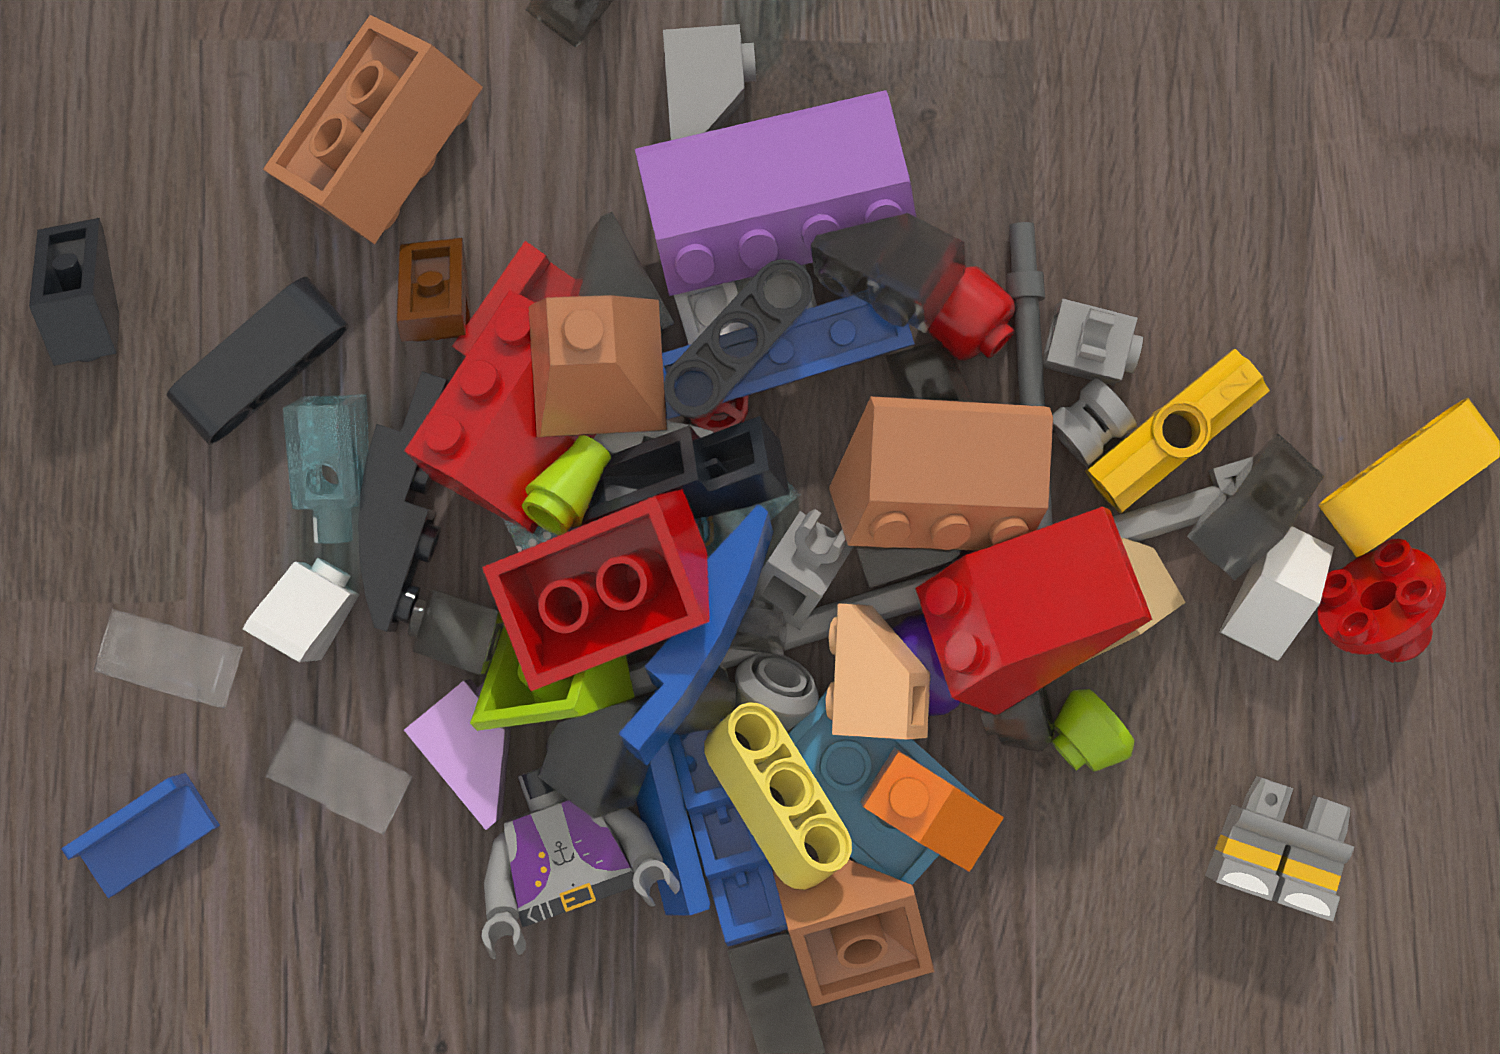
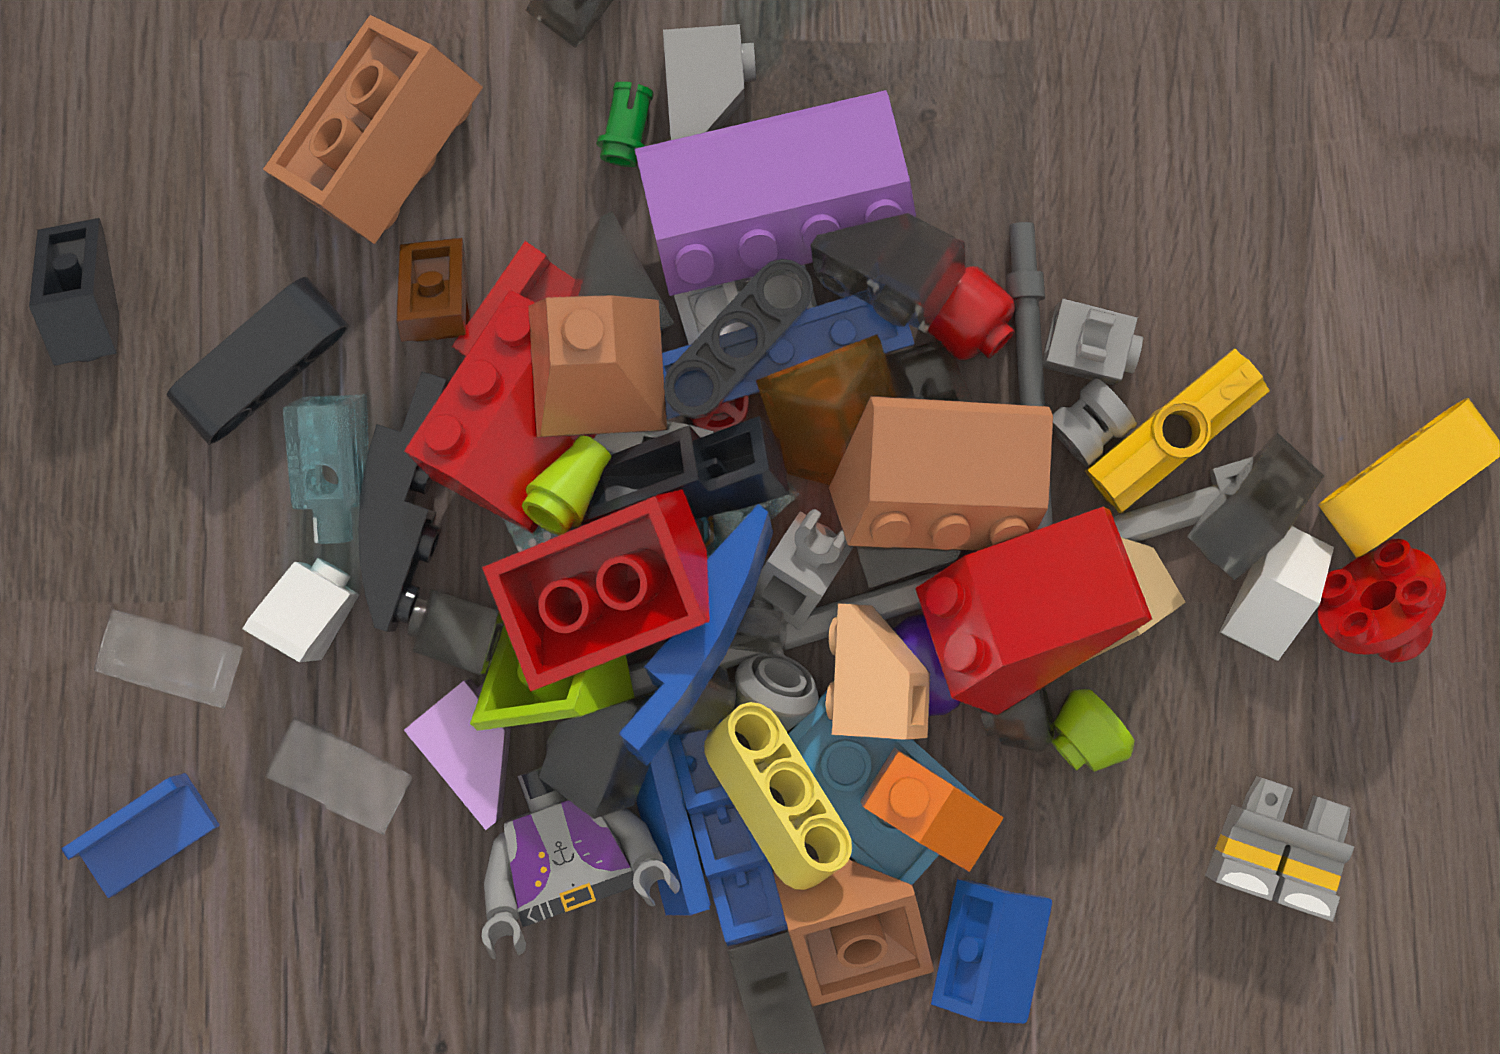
(625, 125): none -> green pin
(821, 403): none -> clear orange slope
(991, 953): none -> blue panel

